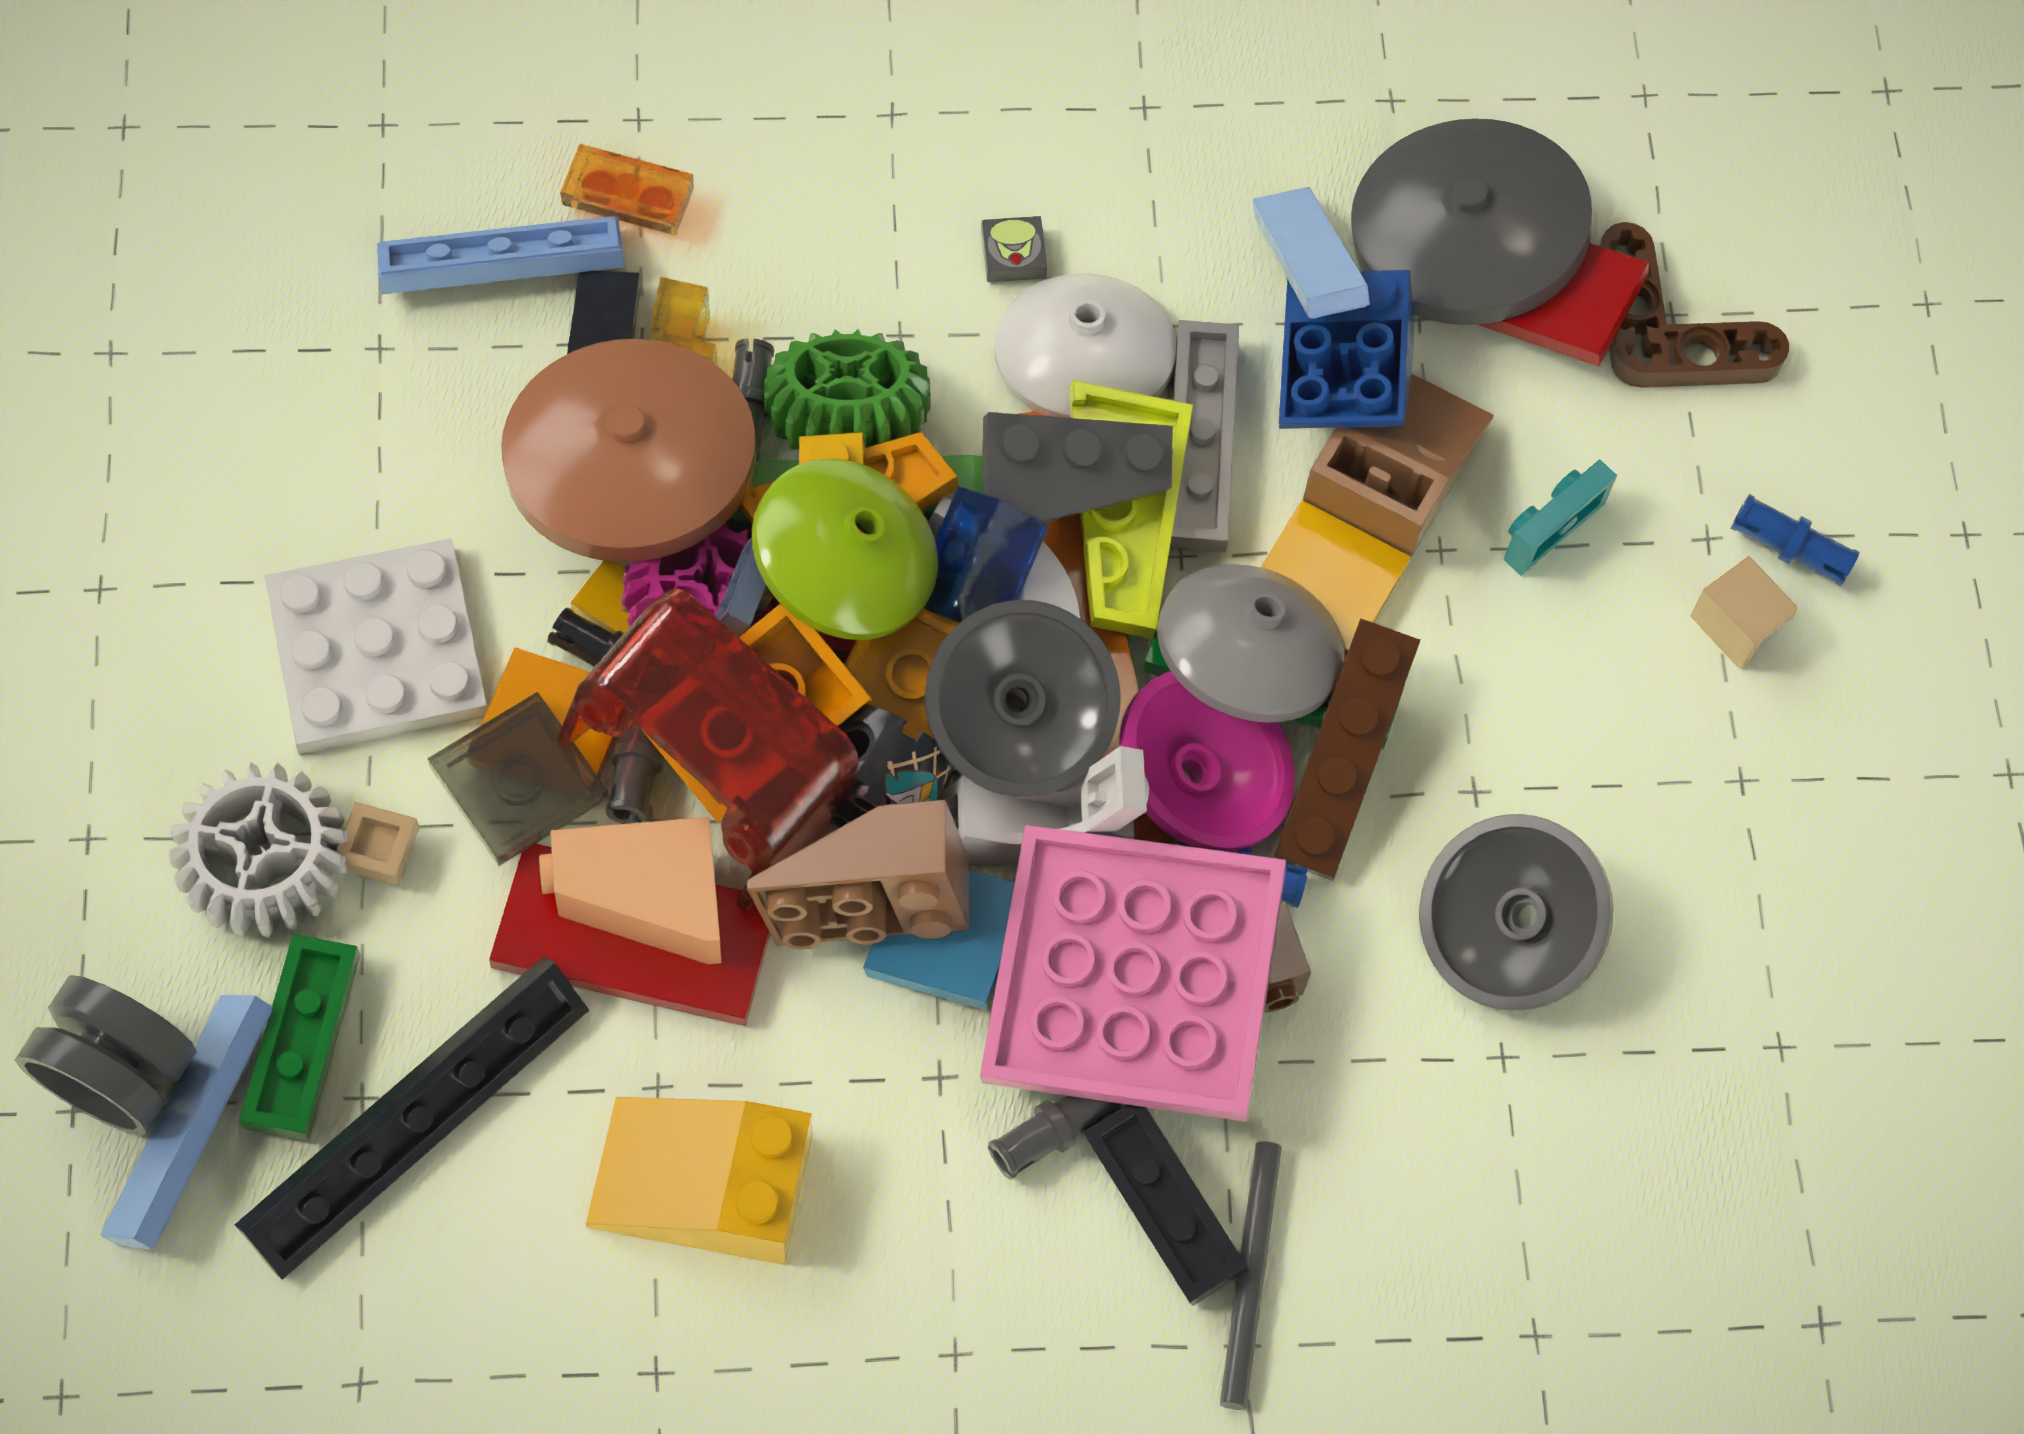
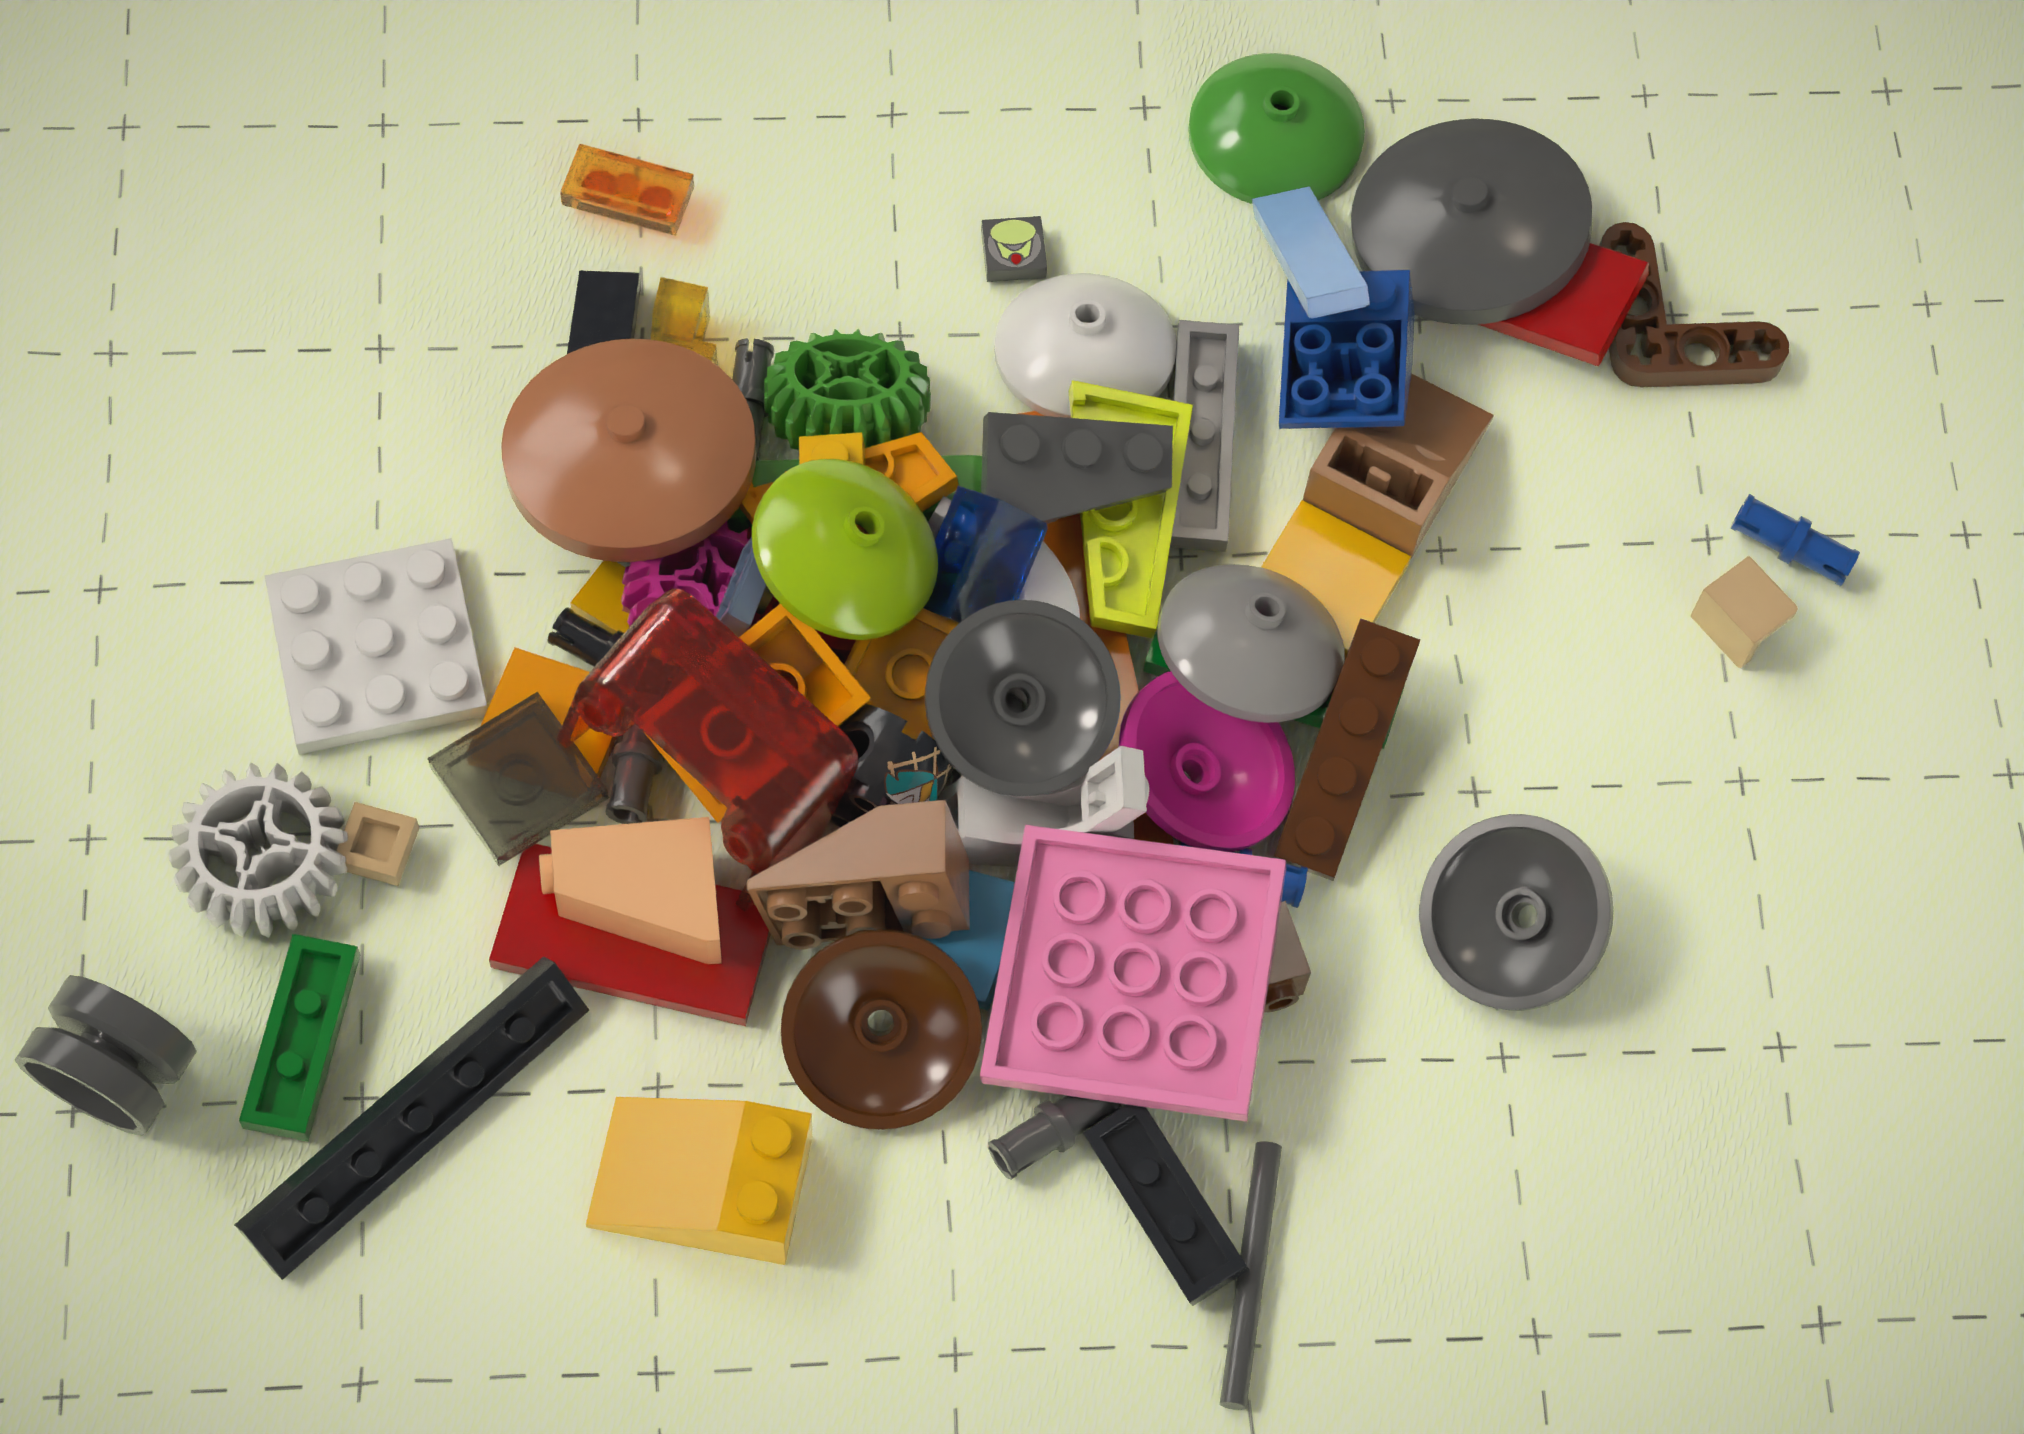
(187, 1122): light blue tile -> none
(499, 254): light blue tile -> none
(889, 1074): none -> reddish brown dish
(1267, 151): none -> bright green dish
(1573, 502): teal plate -> none

